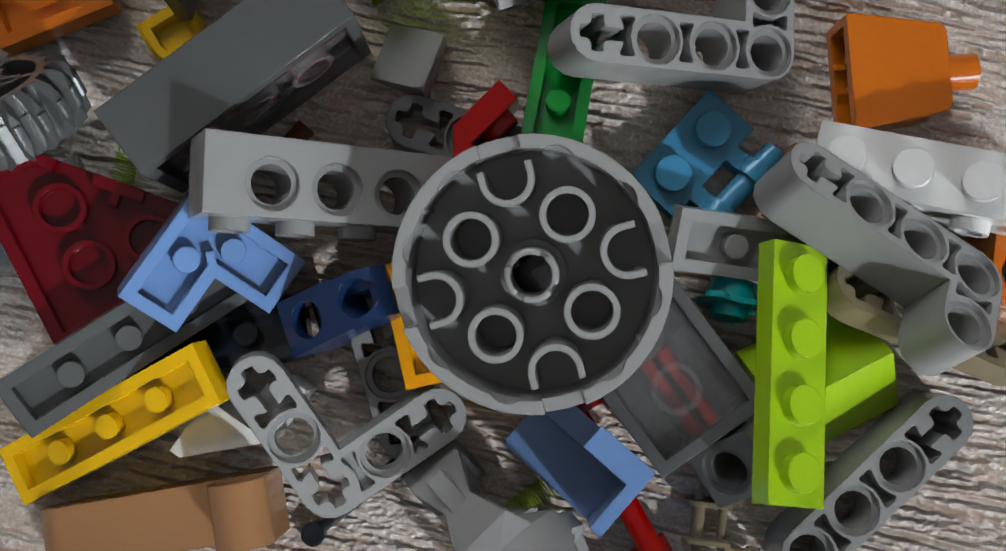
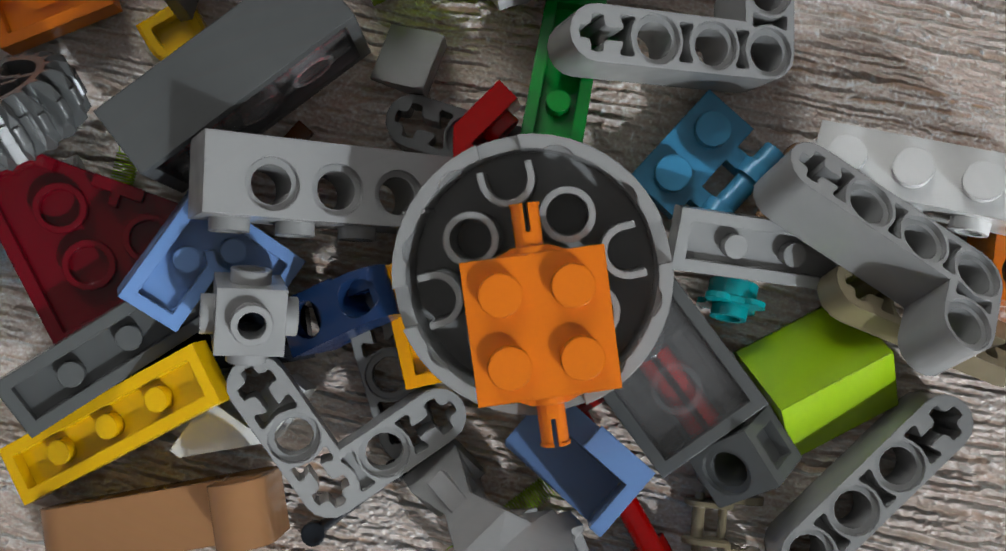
(243, 292): none -> light grey brick
(540, 324): none -> orange plate
(790, 376): lime plate -> none
(894, 71): orange torso -> none

